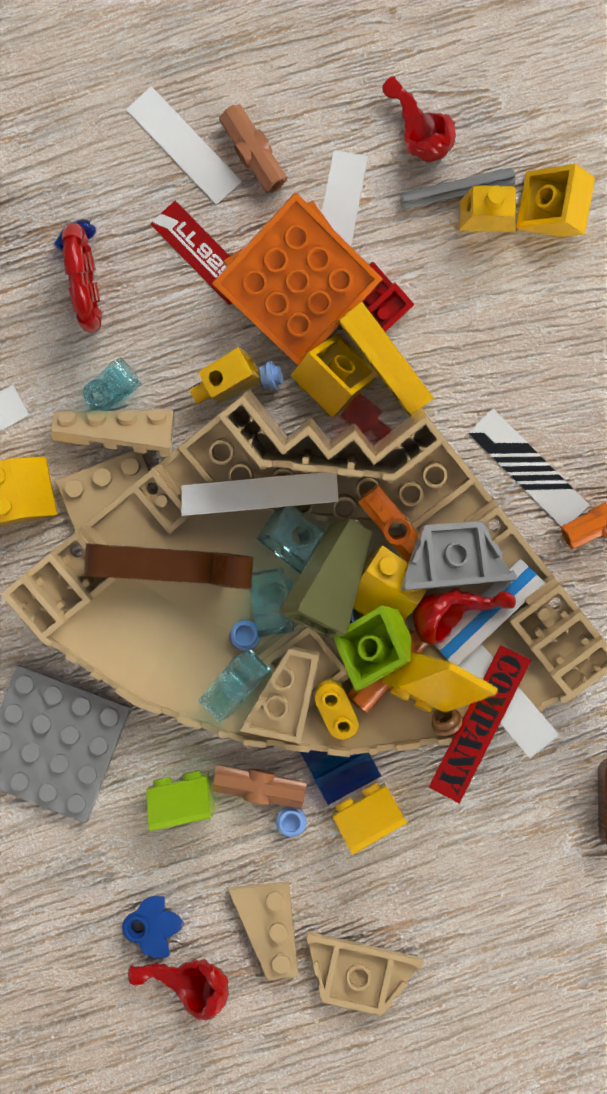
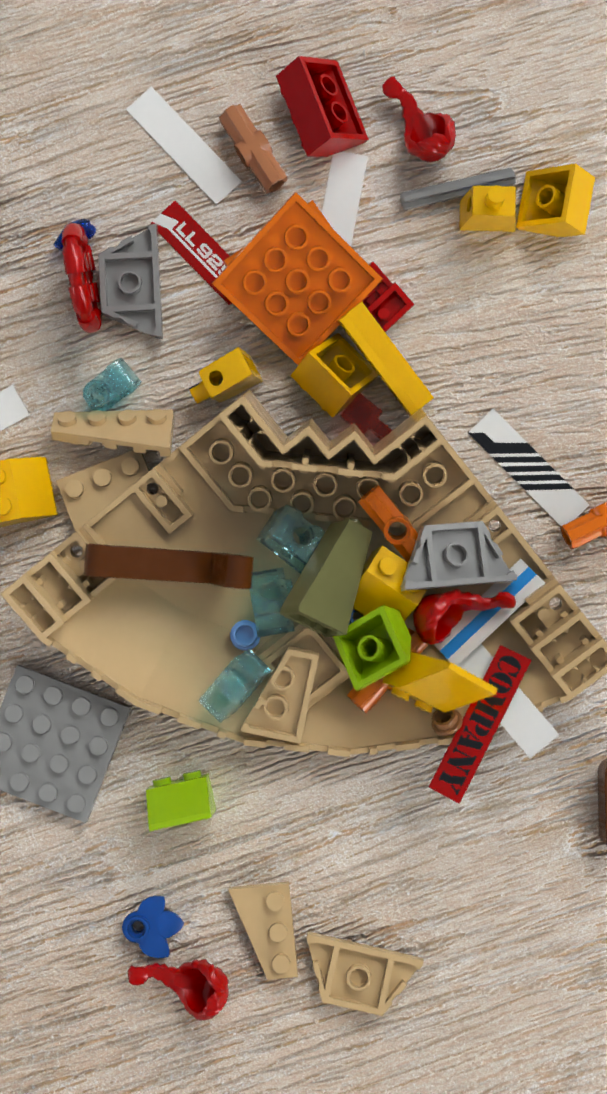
(132, 283): none -> light grey wing
(259, 493): white sticker -> none
(259, 786): nougat piece -> none
(271, 376): light blue plate -> none
(291, 821): light blue plate -> none
(321, 106): none -> red slope
(337, 711): yellow plate -> none
(339, 774): clear blue slope -> none
(368, 817): yellow slope -> none

